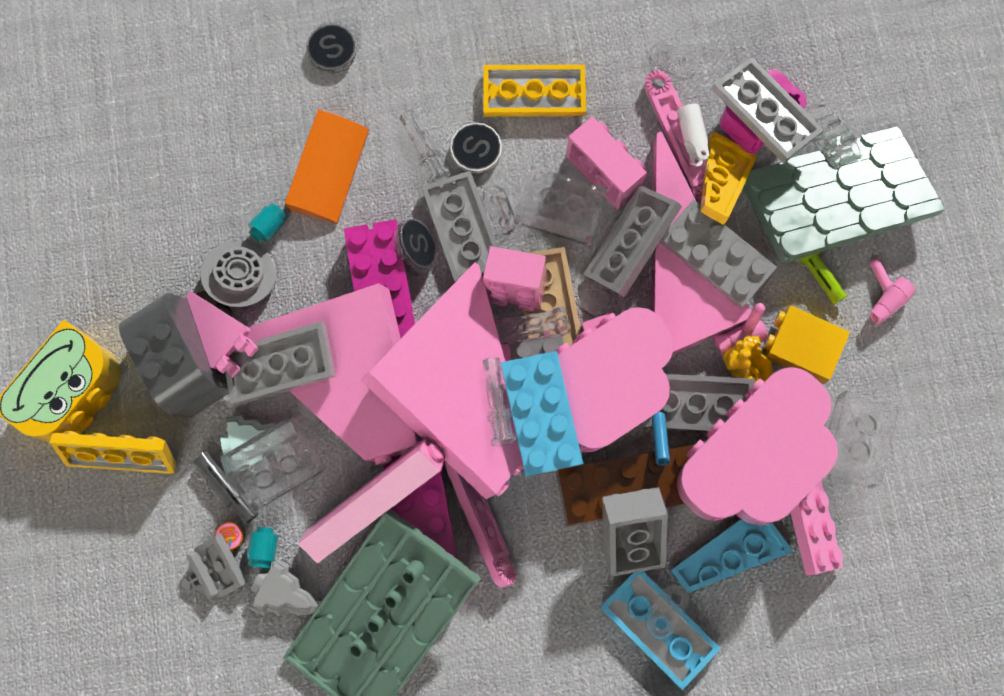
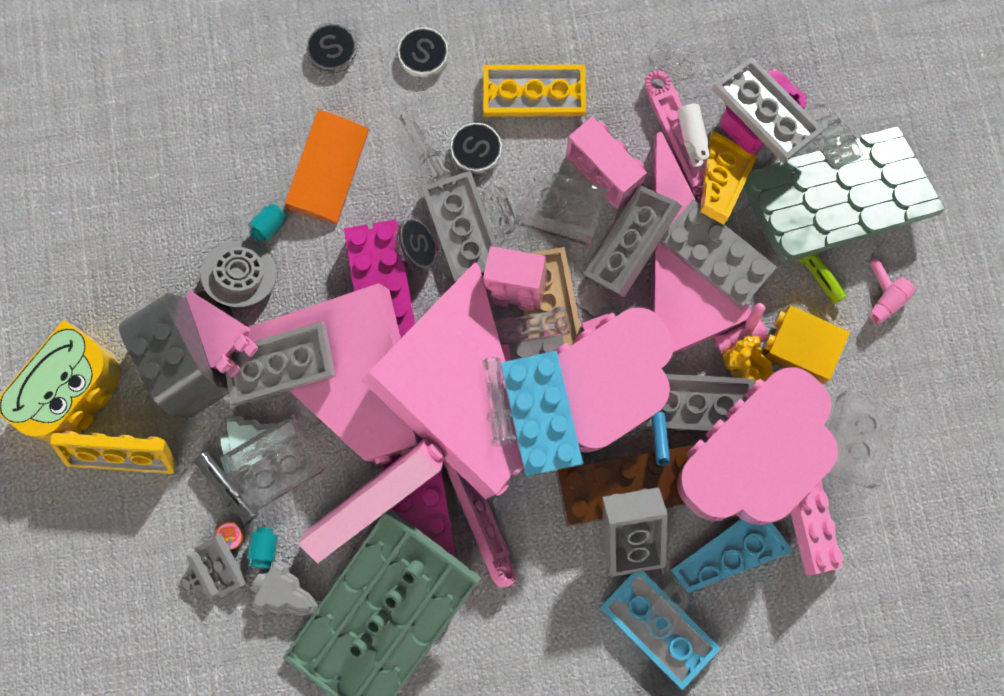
(423, 52): none -> black tile

